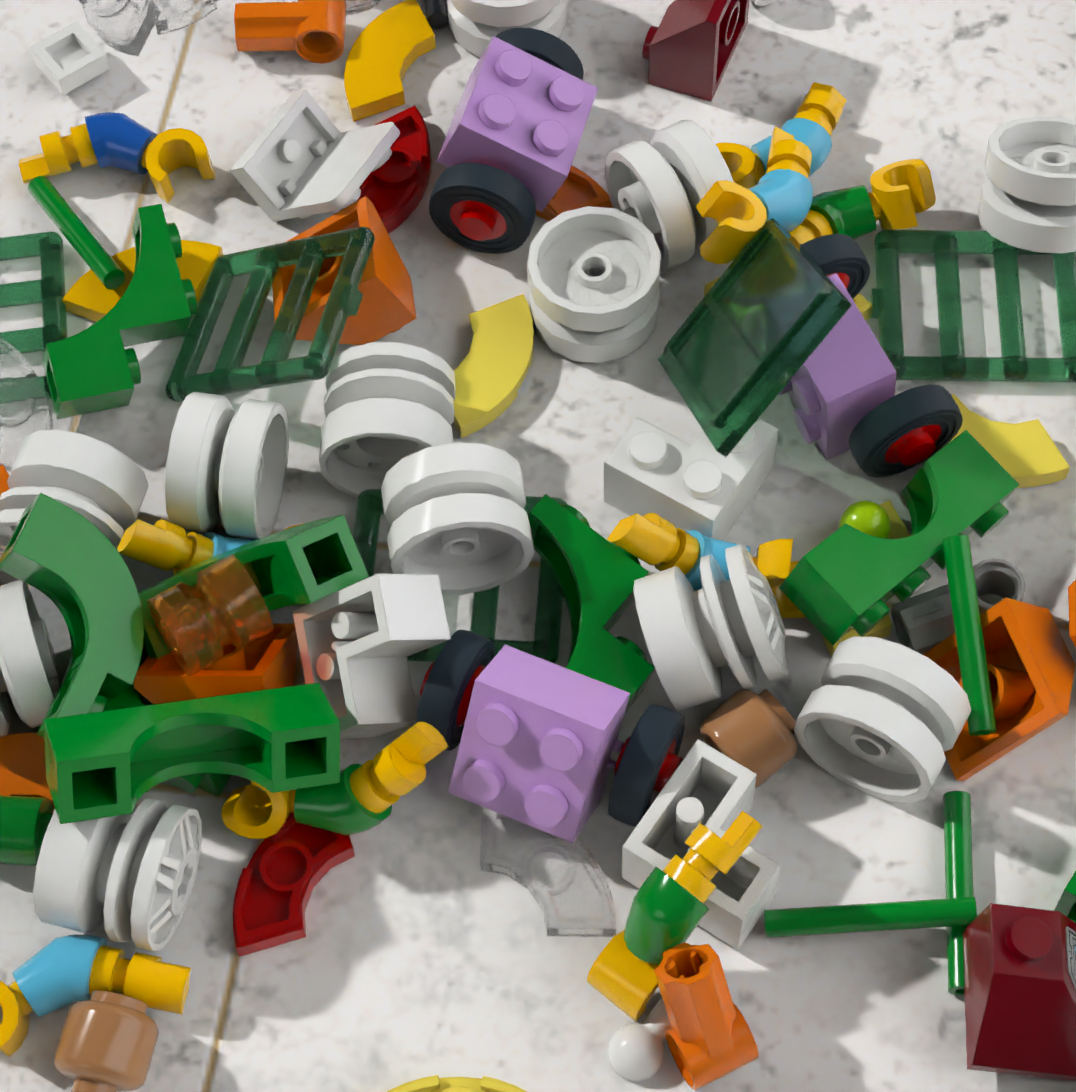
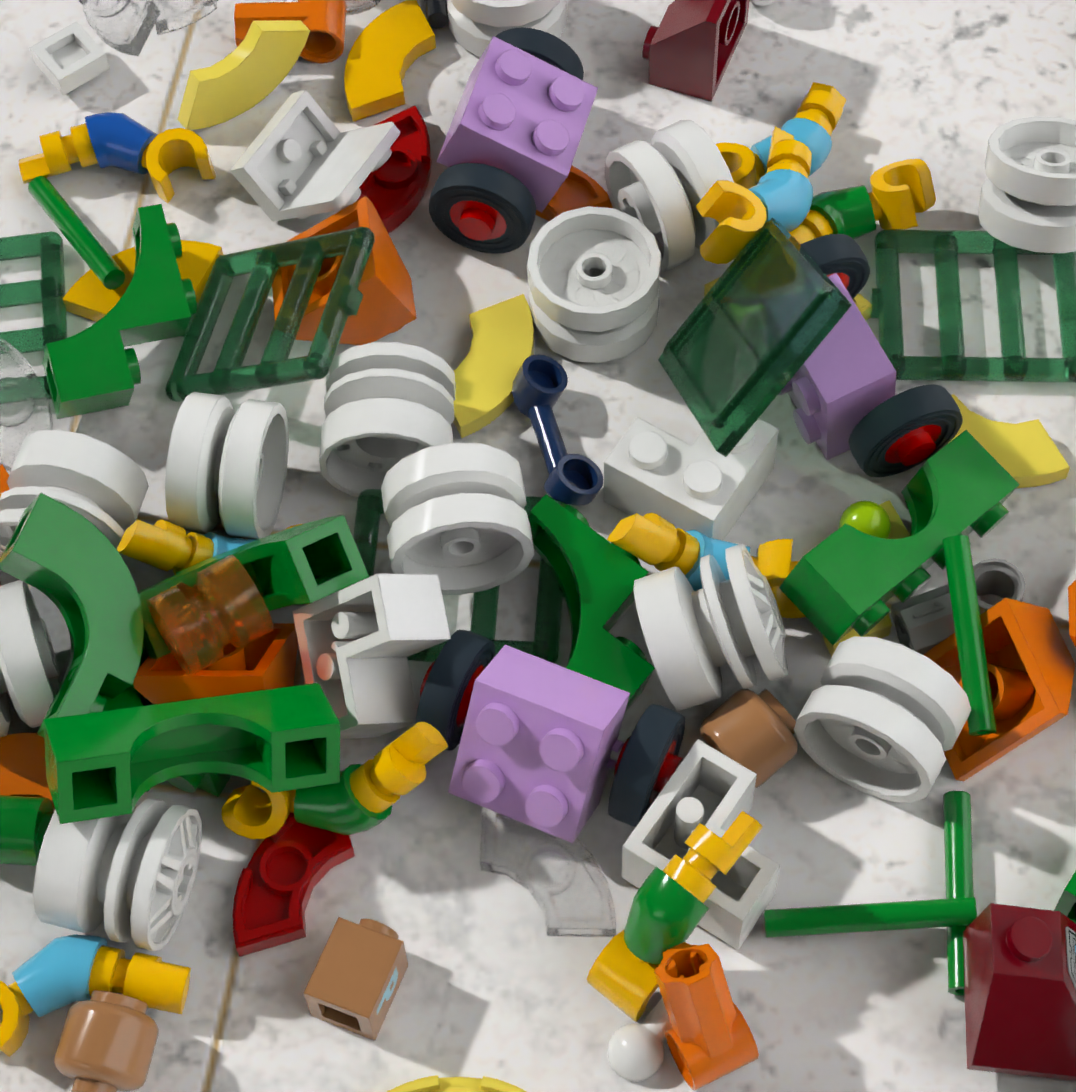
(243, 75): none -> light yellow tile
(357, 976): none -> medium nougat brick
(535, 391): none -> dark blue bar

